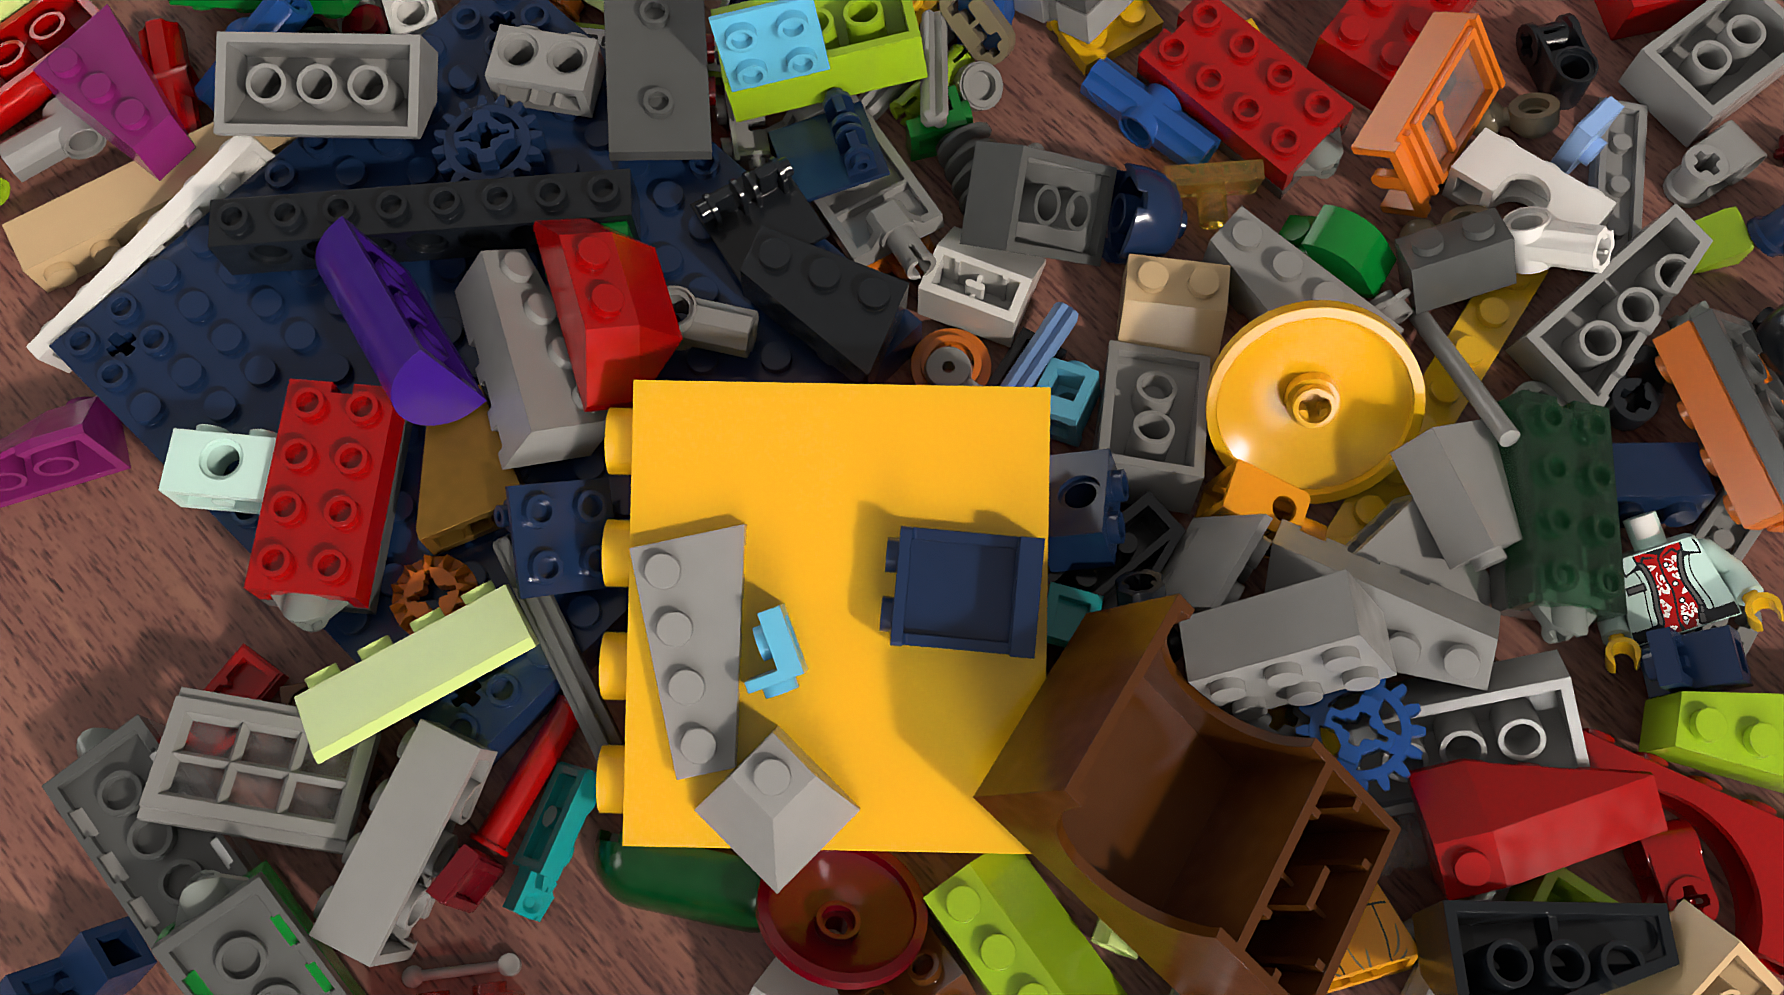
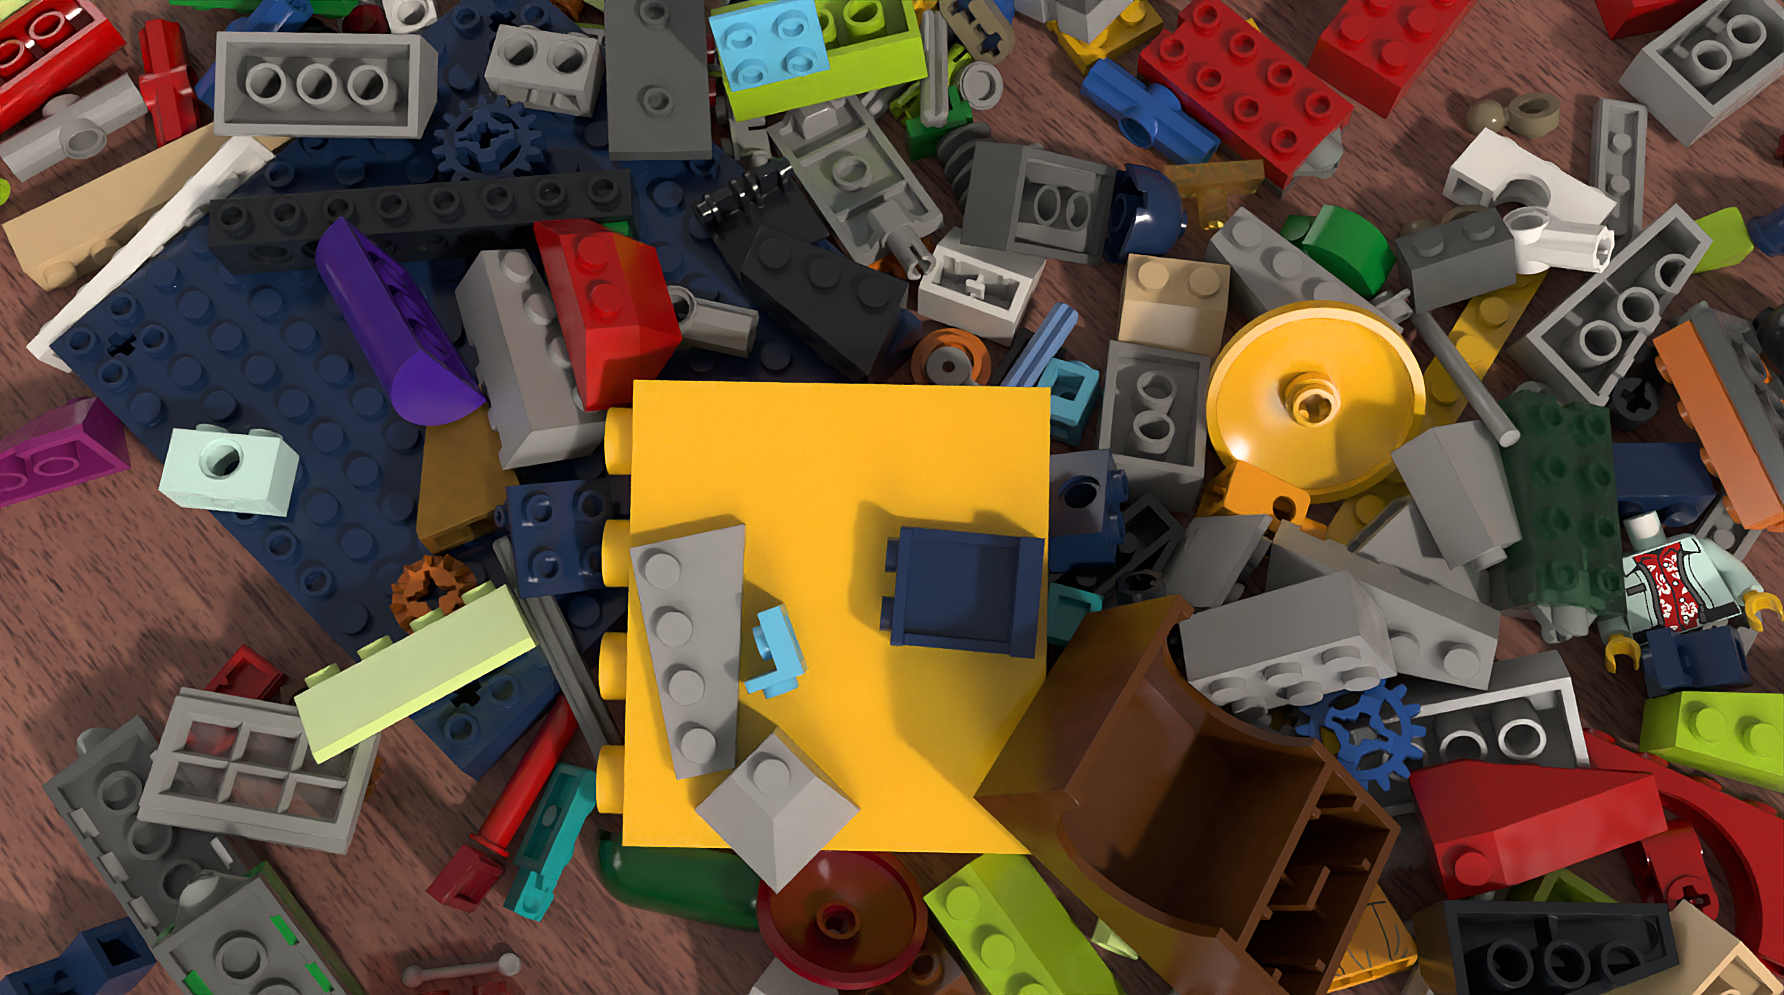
(116, 93): magenta wedge -> none
(329, 503): red piece -> none
(403, 846): light grey wedge -> none
(831, 148): dark blue hinge -> none
(1430, 110): orange door -> none
(1558, 58): black piece -> none
(1585, 139): light blue plate -> none
(1713, 165): light grey piece -> none

